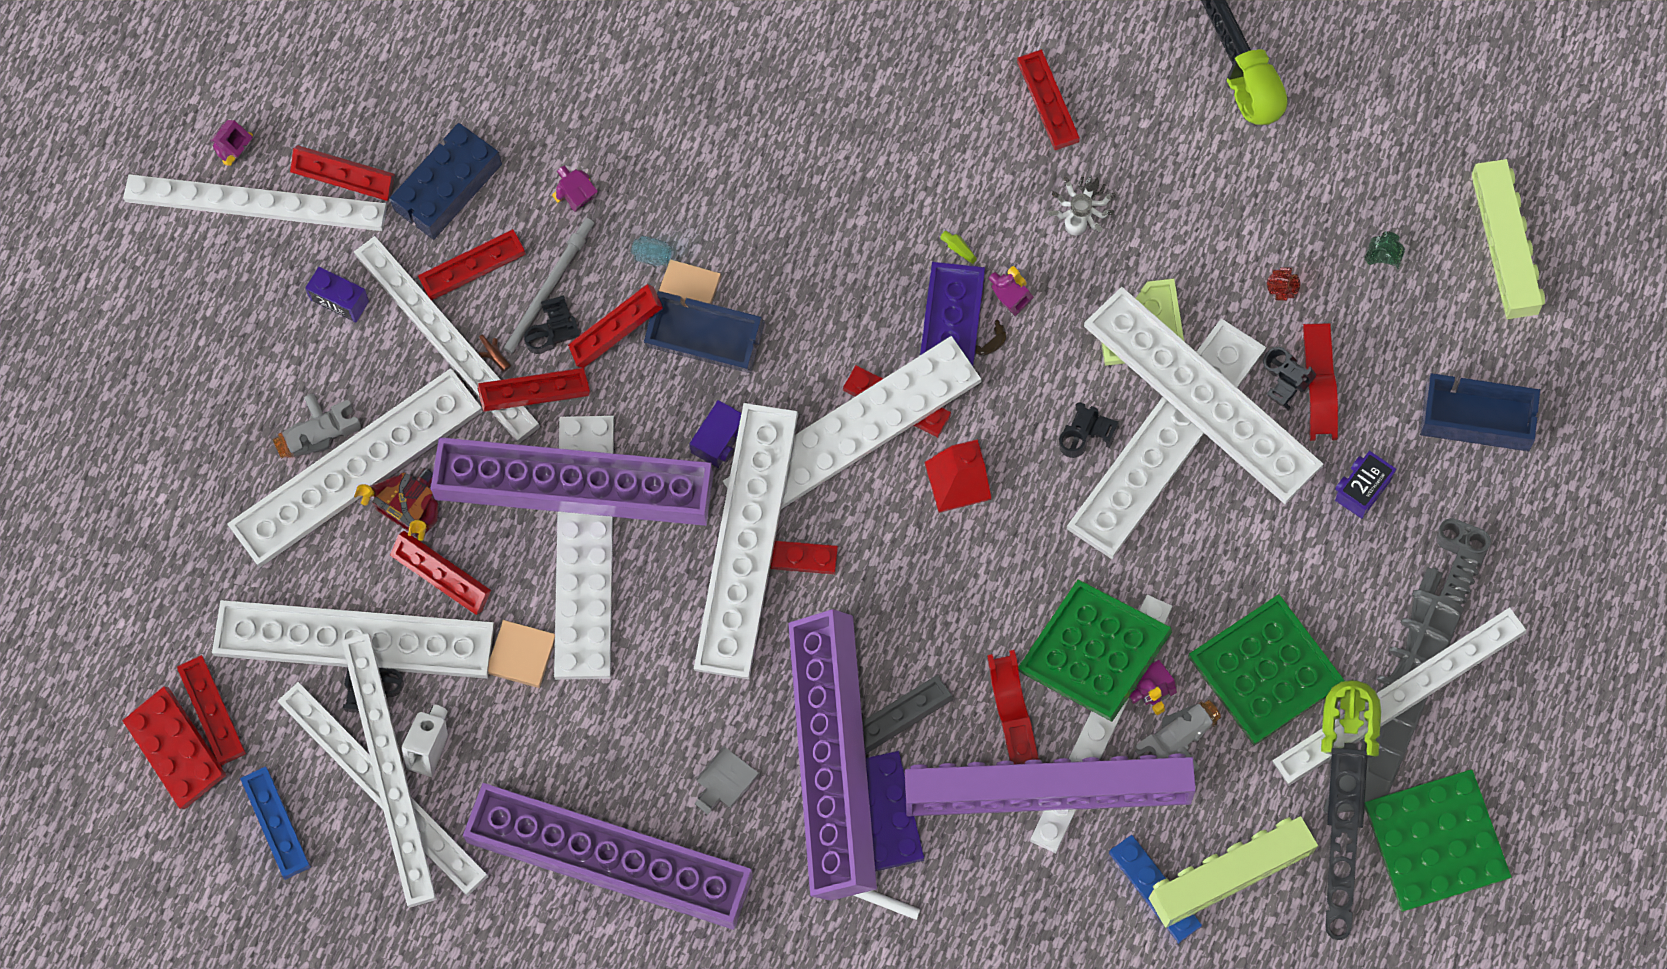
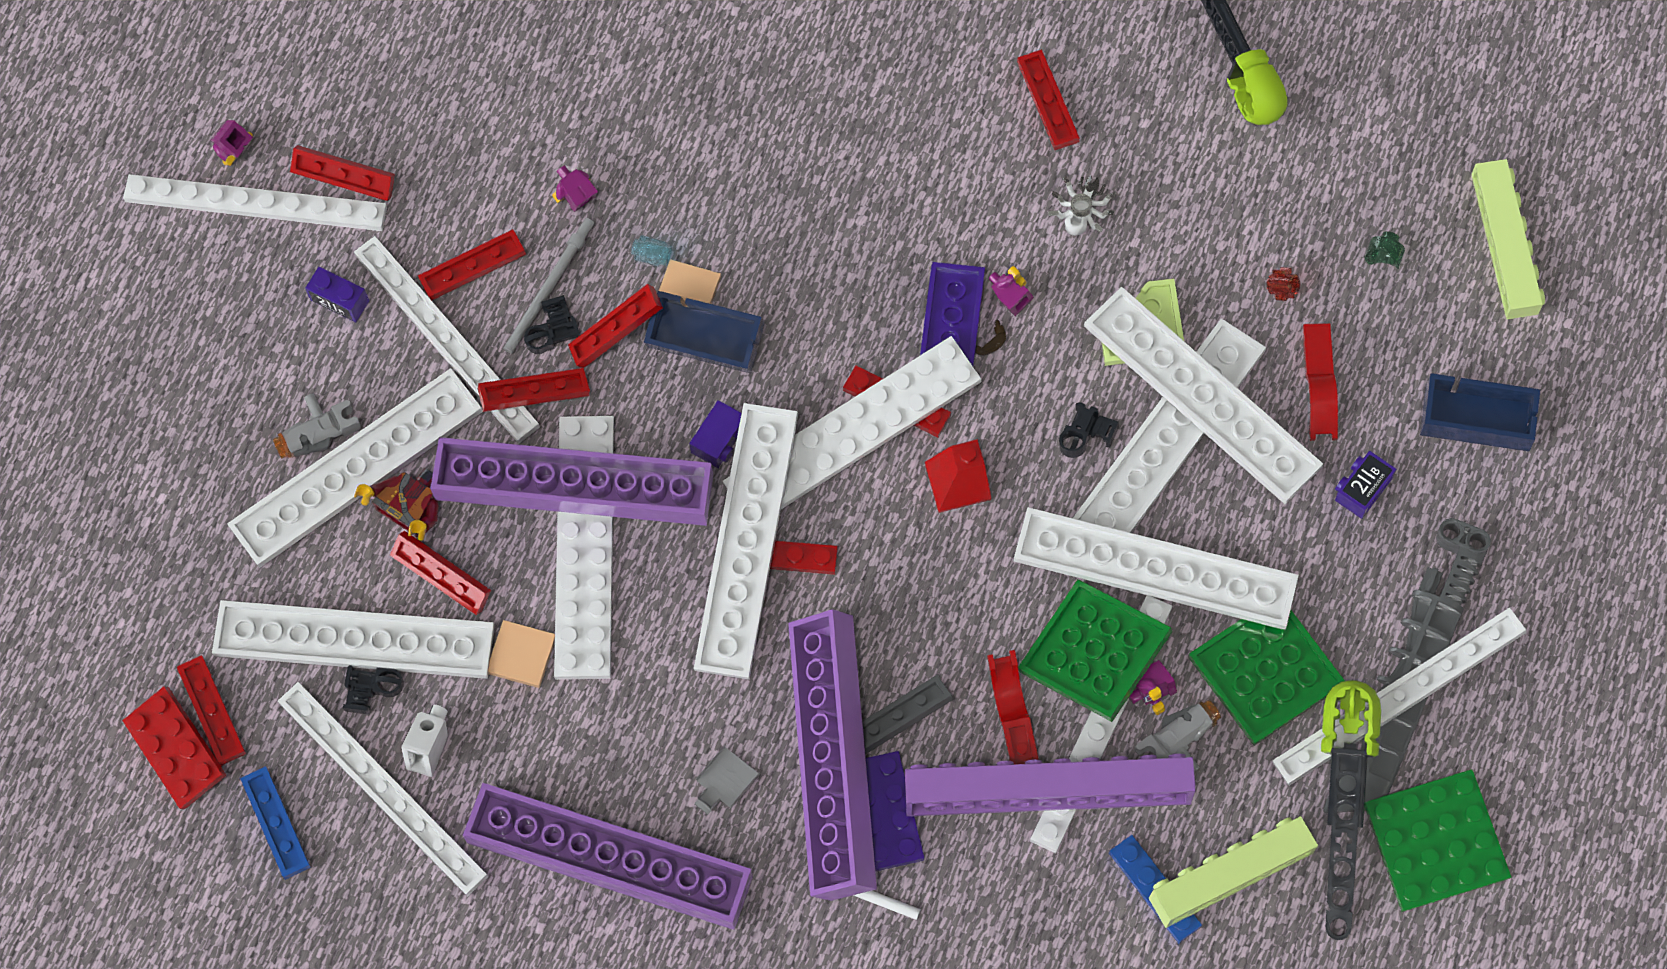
(389, 770): white plate -> none
(446, 181): dark blue piece -> none
(493, 353): copper bar -> none
(958, 245): lime bar -> none
(1156, 568): none -> white plate
(1289, 376): black piece -> none

